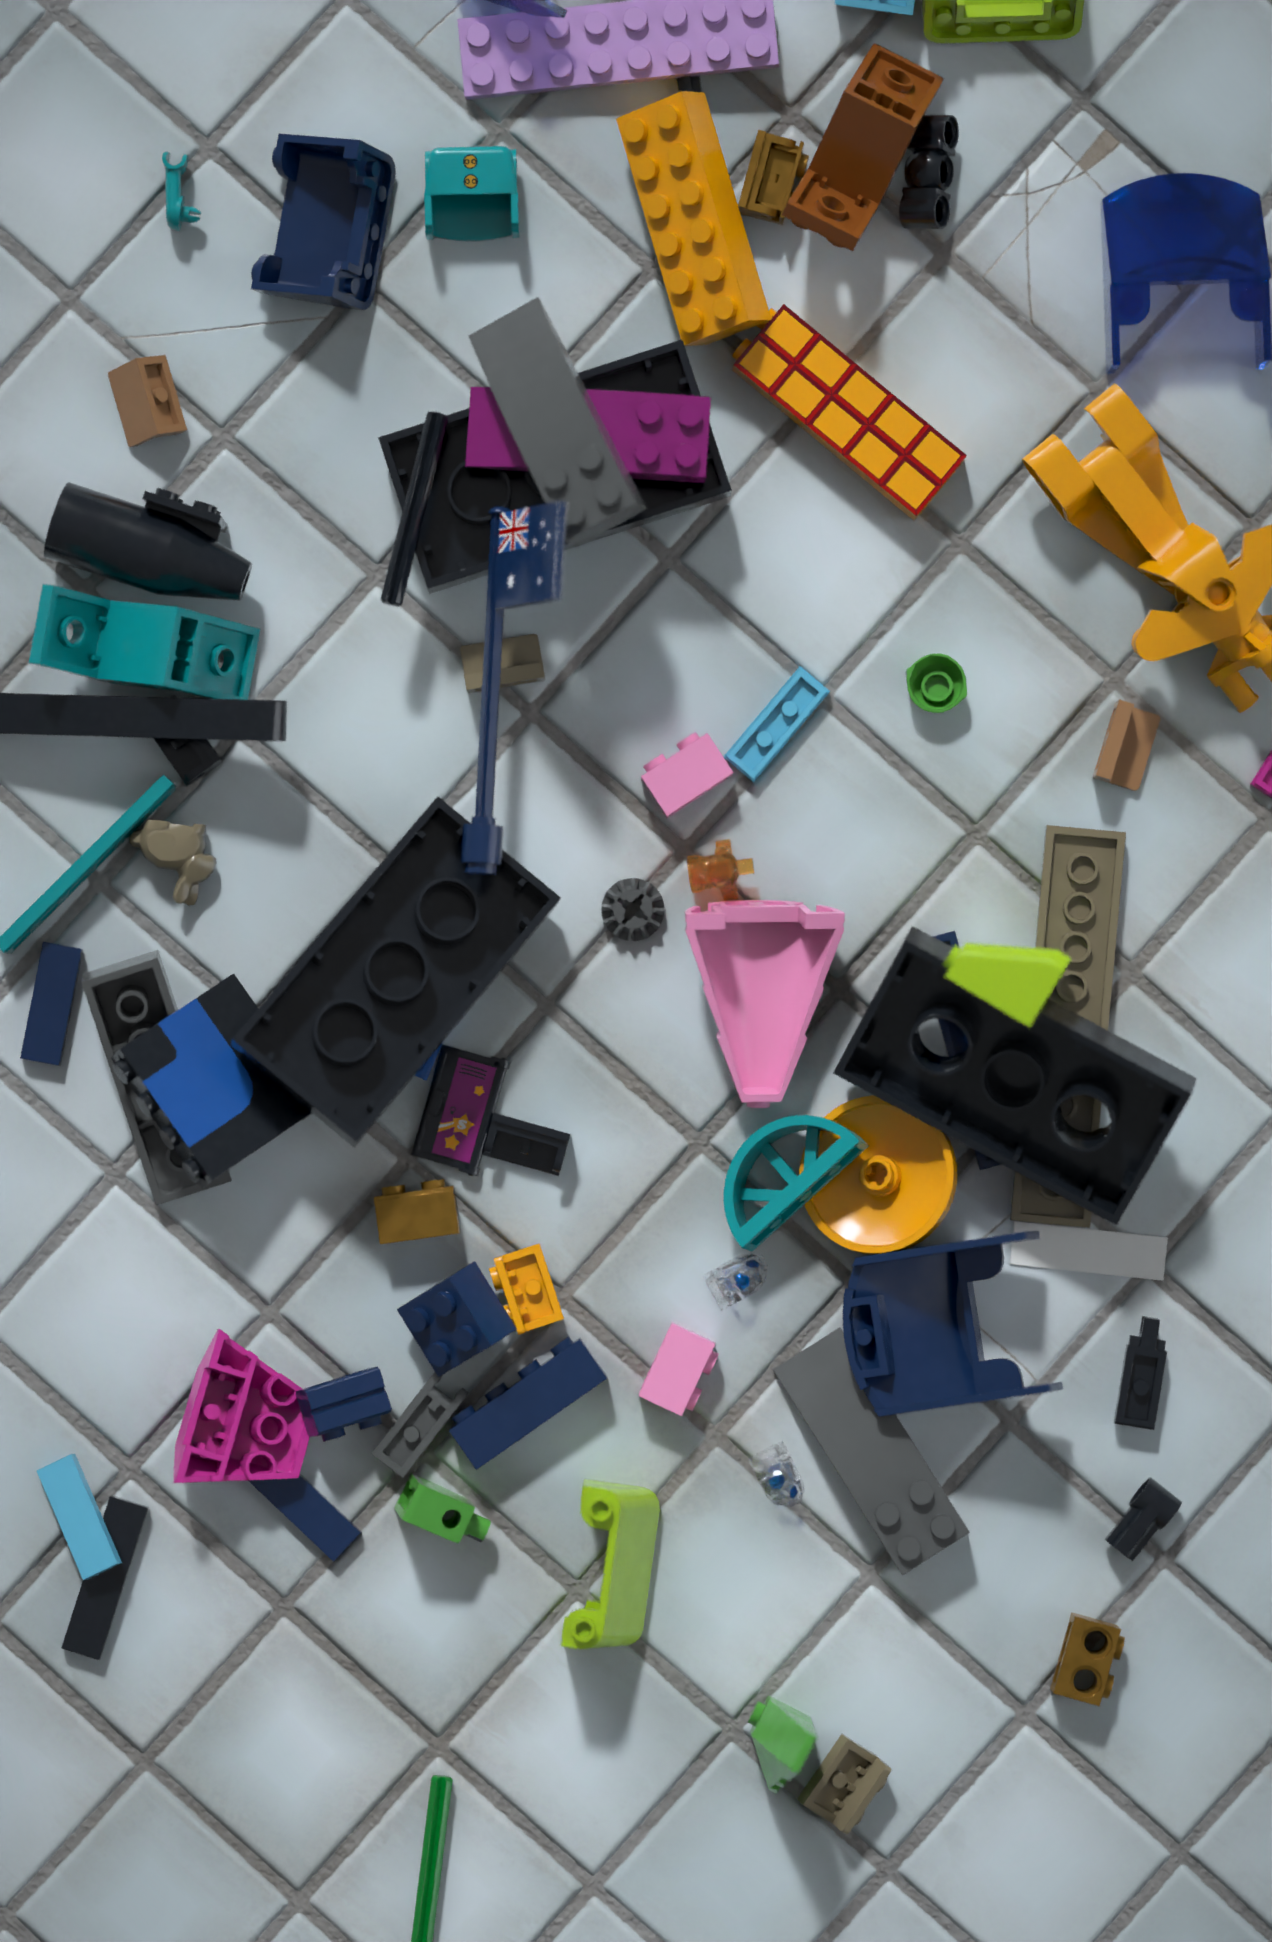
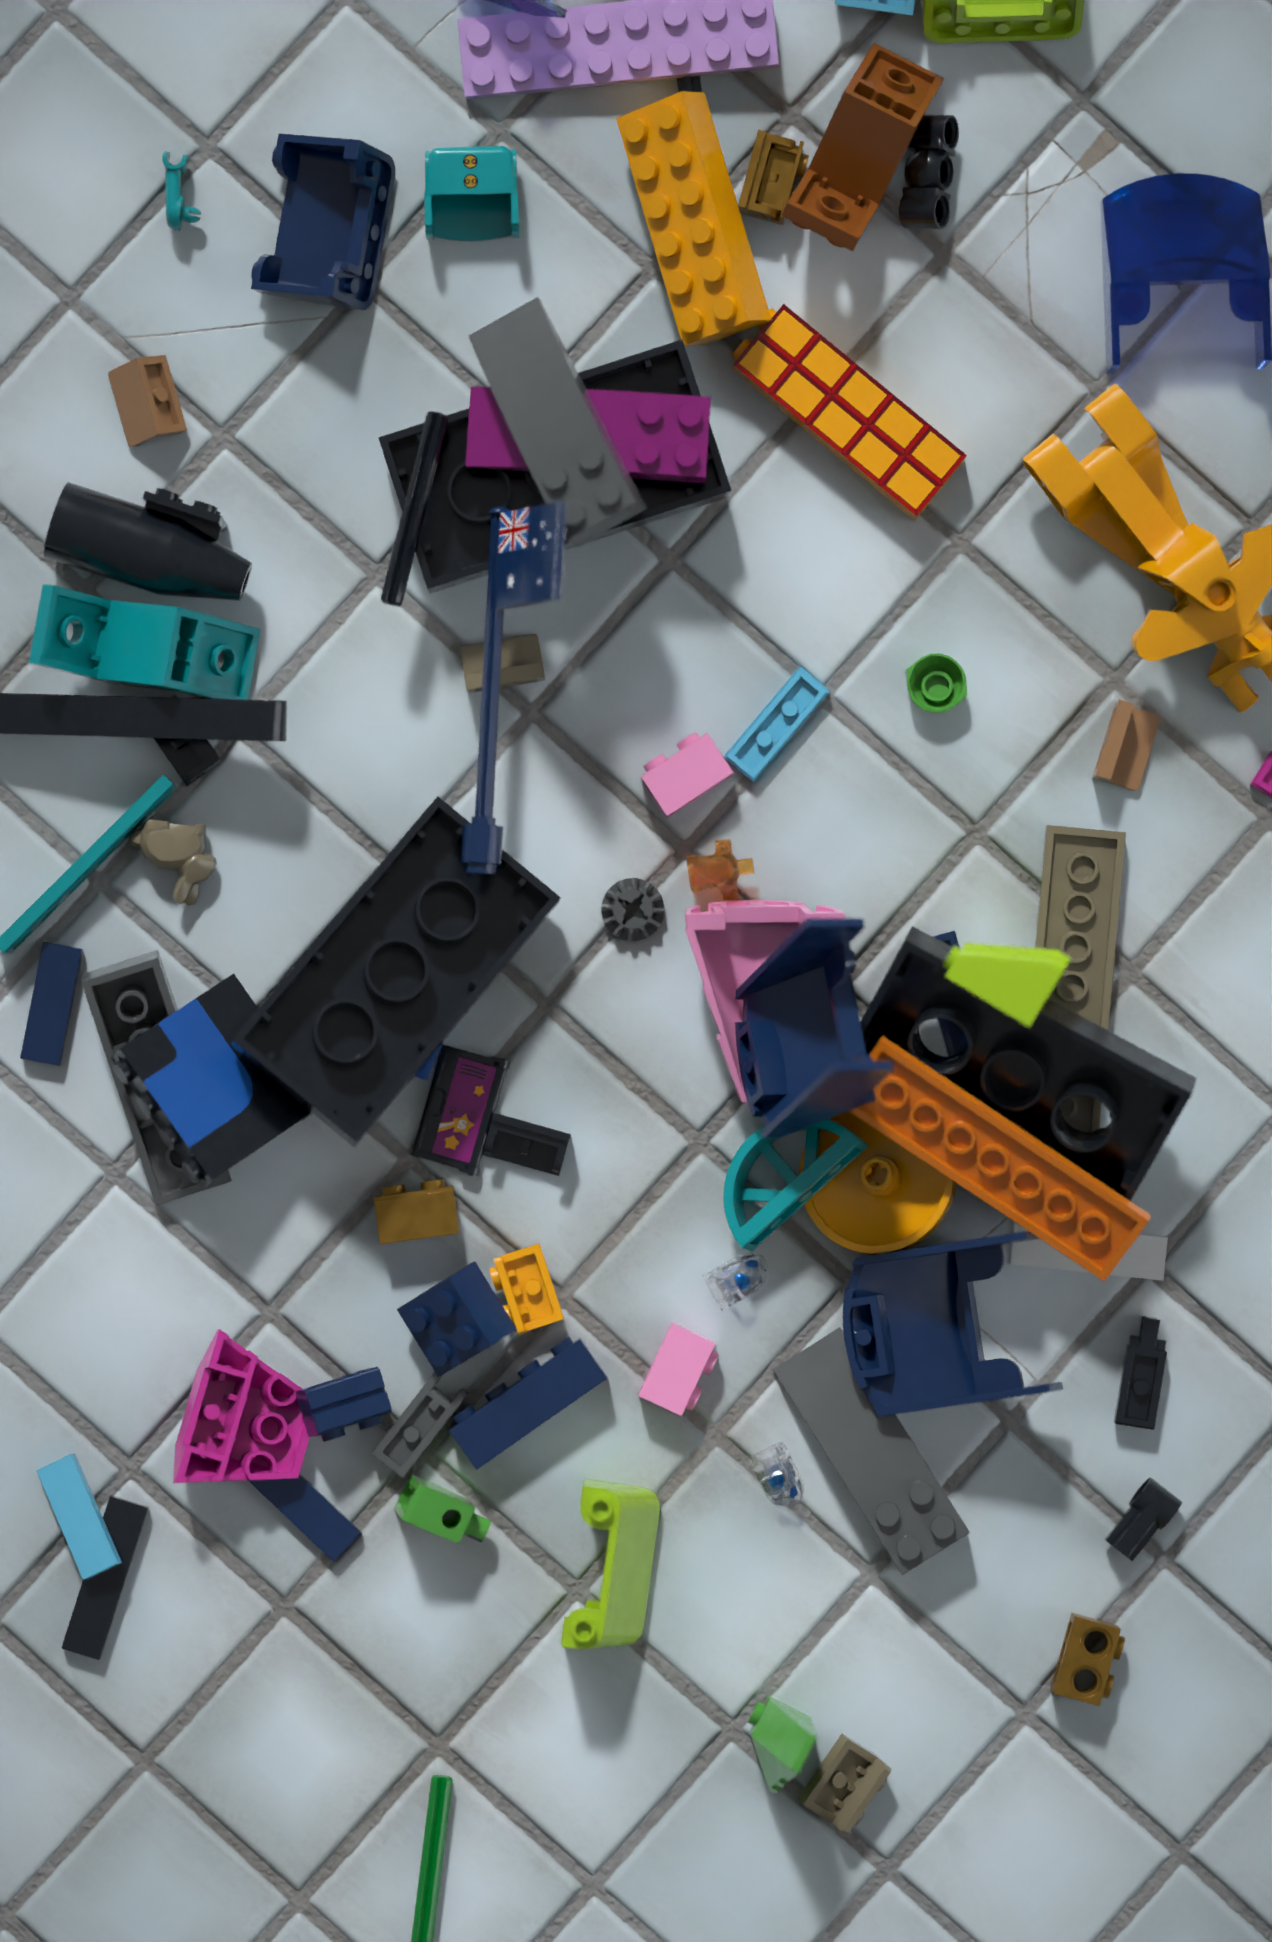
(803, 1031): none -> dark blue windscreen
(1001, 1163): none -> orange plate

